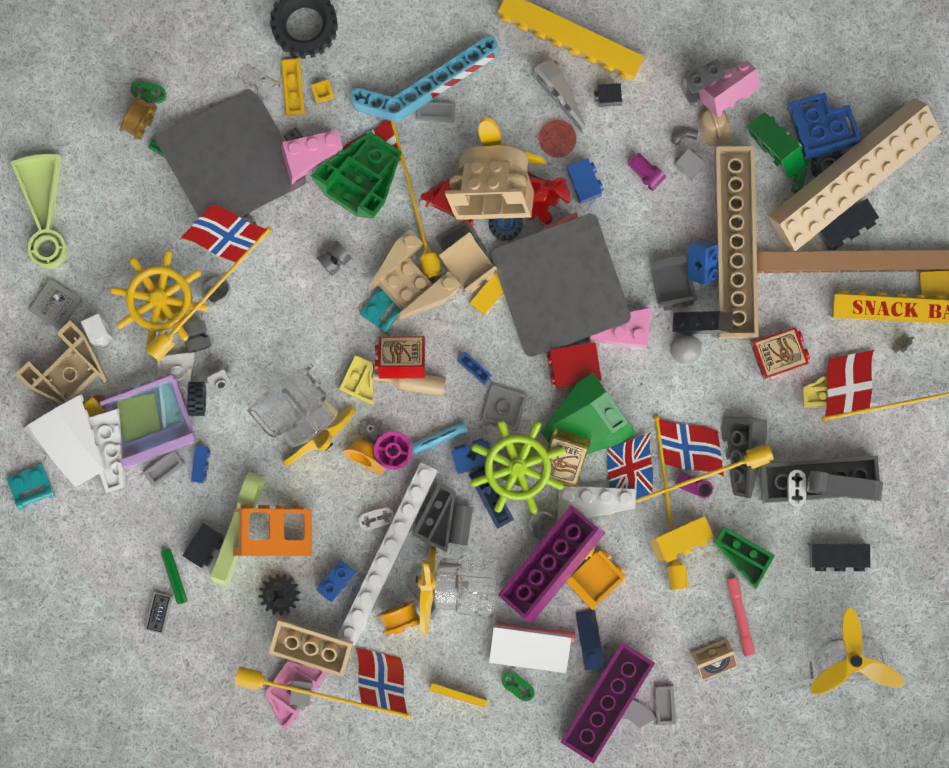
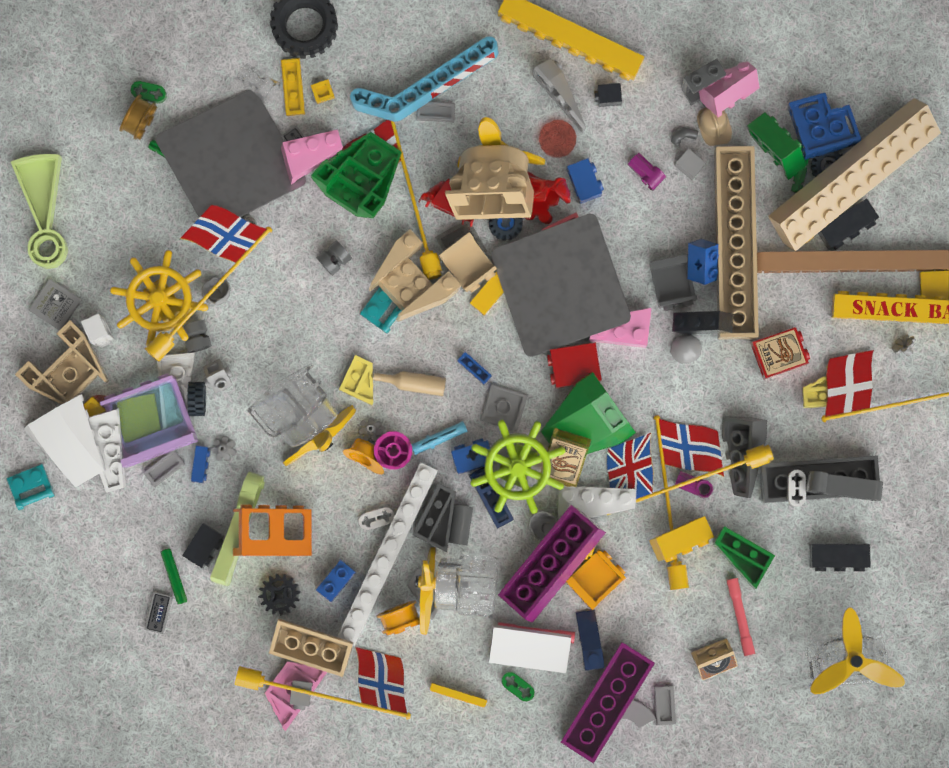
(227, 449): none -> light grey plant
(400, 357): brick -> none

